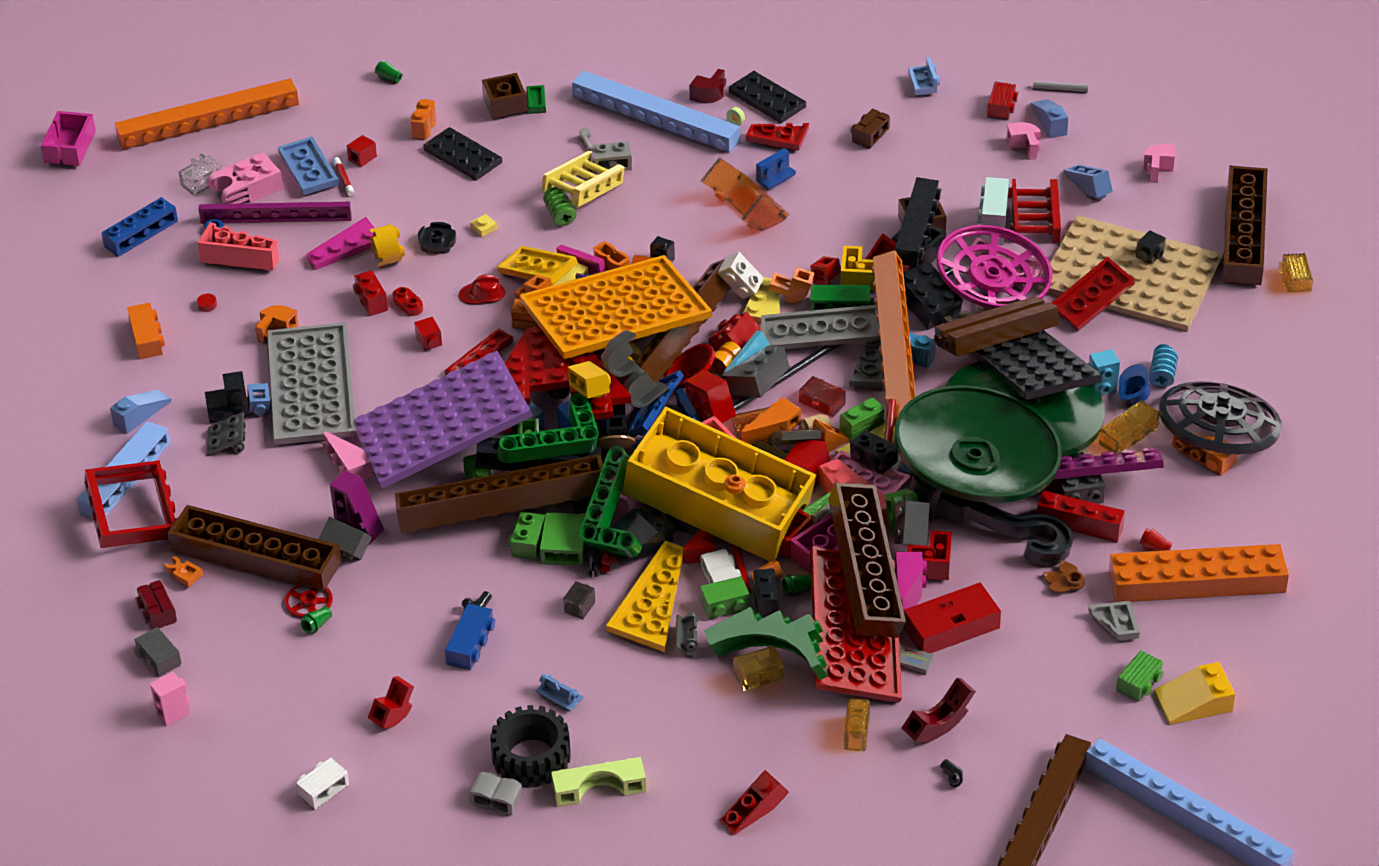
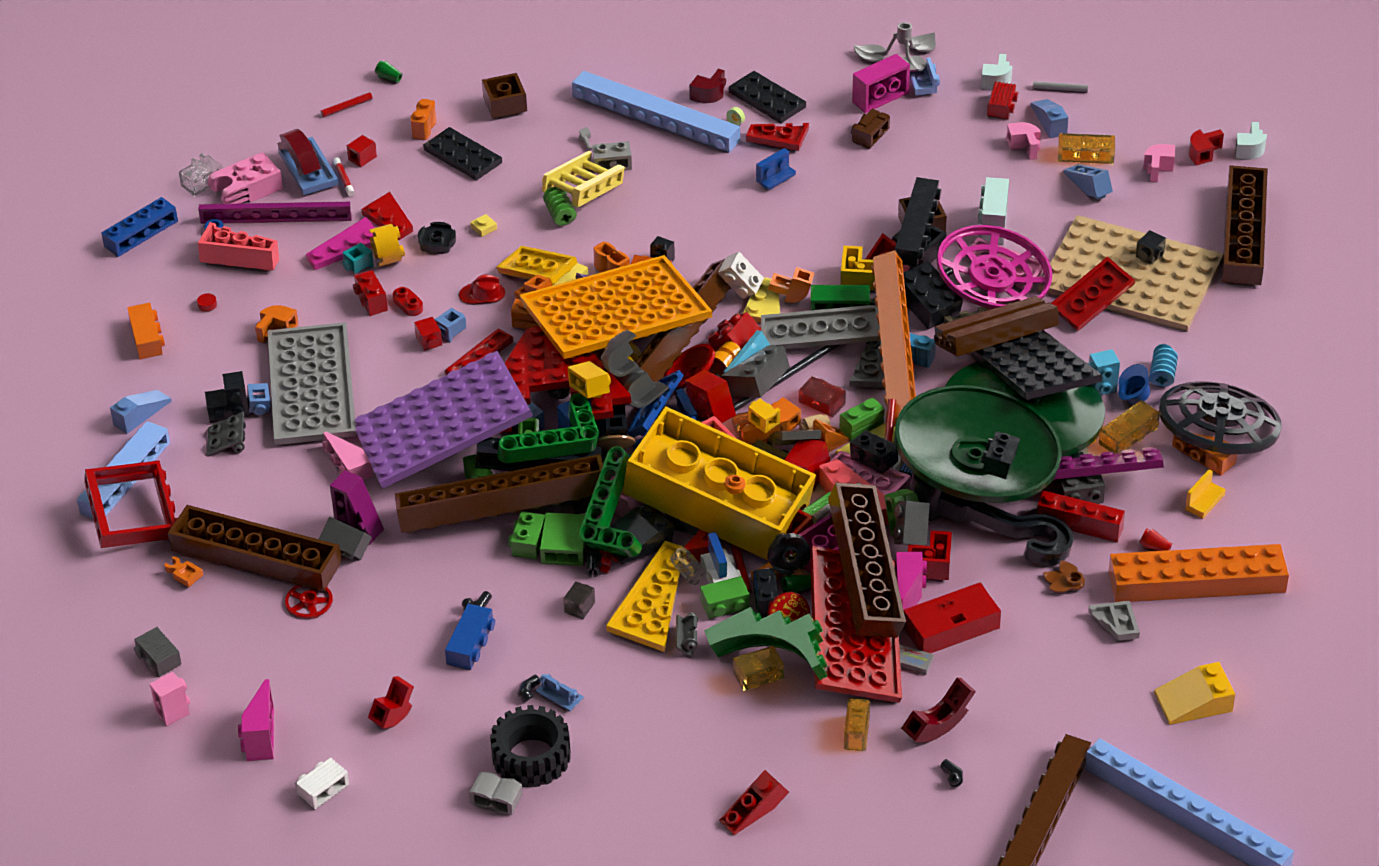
(68, 138): dark pink piece -> none
(156, 605): dark red brick -> none
(206, 113): orange brick -> none
(258, 725): none -> dark pink slope
(301, 151): none -> dark red arch
(315, 620): green cone -> none
(344, 105): none -> red bar
(357, 258): none -> teal brick
(387, 211): none -> red wing
(451, 323): none -> medium blue brick
(526, 686): none -> black arm
(536, 99): green tile -> none
(594, 264): dark pink plate -> none
(624, 775): yellowish green arch -> none
(688, 566): none -> clear beam
(717, 555): none -> blue tile
(745, 195): clear orange windscreen -> none
(763, 415): none -> yellow brick
(783, 544): none -> black plate
(790, 605): none -> red tile
(825, 270): red brick -> none
(880, 83): none -> dark pink brick
(920, 43): none -> light grey plant
(999, 73): none -> light aqua brick
(1000, 454): none -> black brick
(1051, 204): red fence -> none
(1086, 148): none -> clear yellow brick
(1140, 675): bright green brick -> none
(1203, 146): none -> red brick
(1204, 496): none -> yellow panel
(1251, 144): none -> light aqua brick
(1296, 272): clear yellow brick -> none

